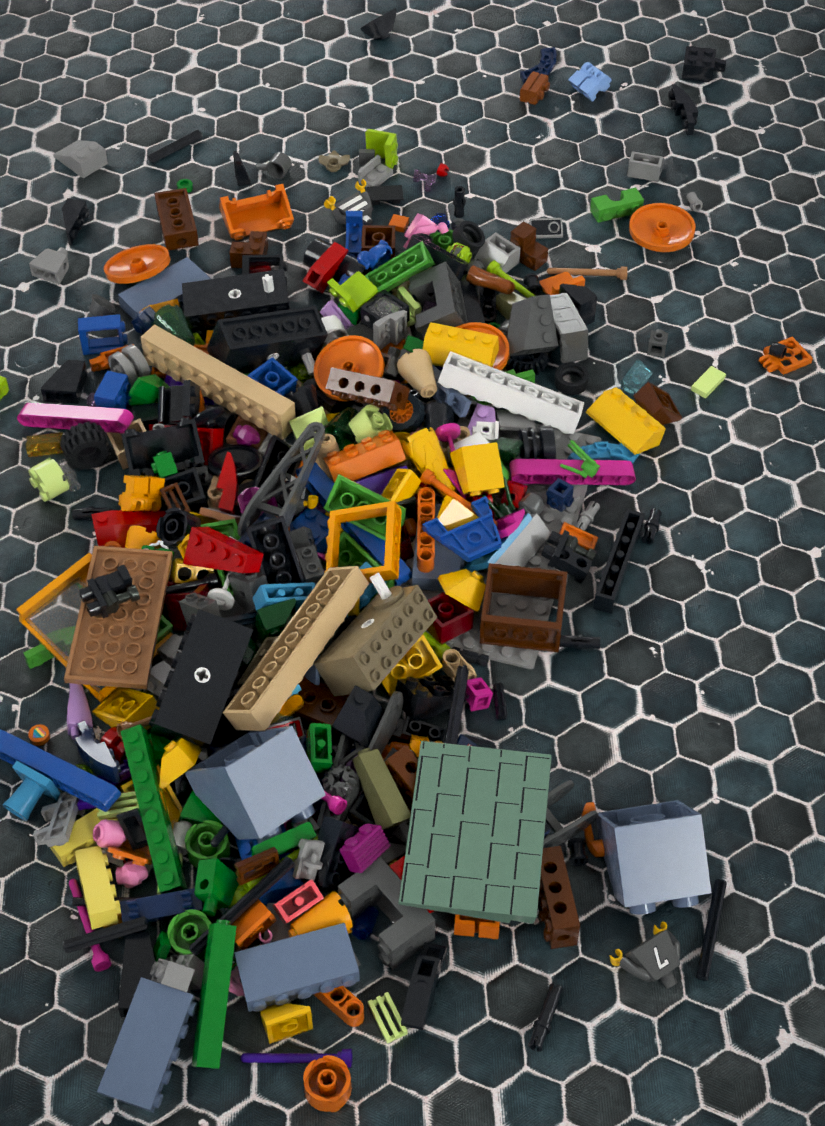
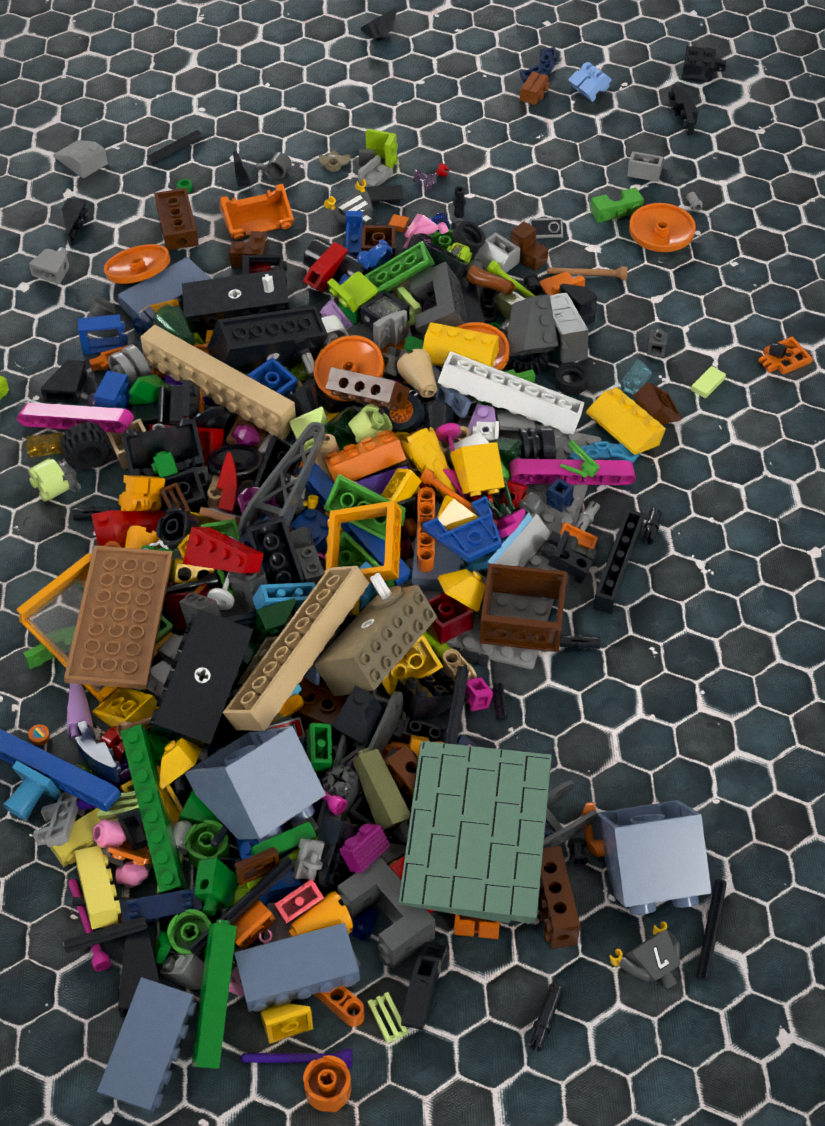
(109, 592): black hips -> none
(172, 974): light grey slope -> none

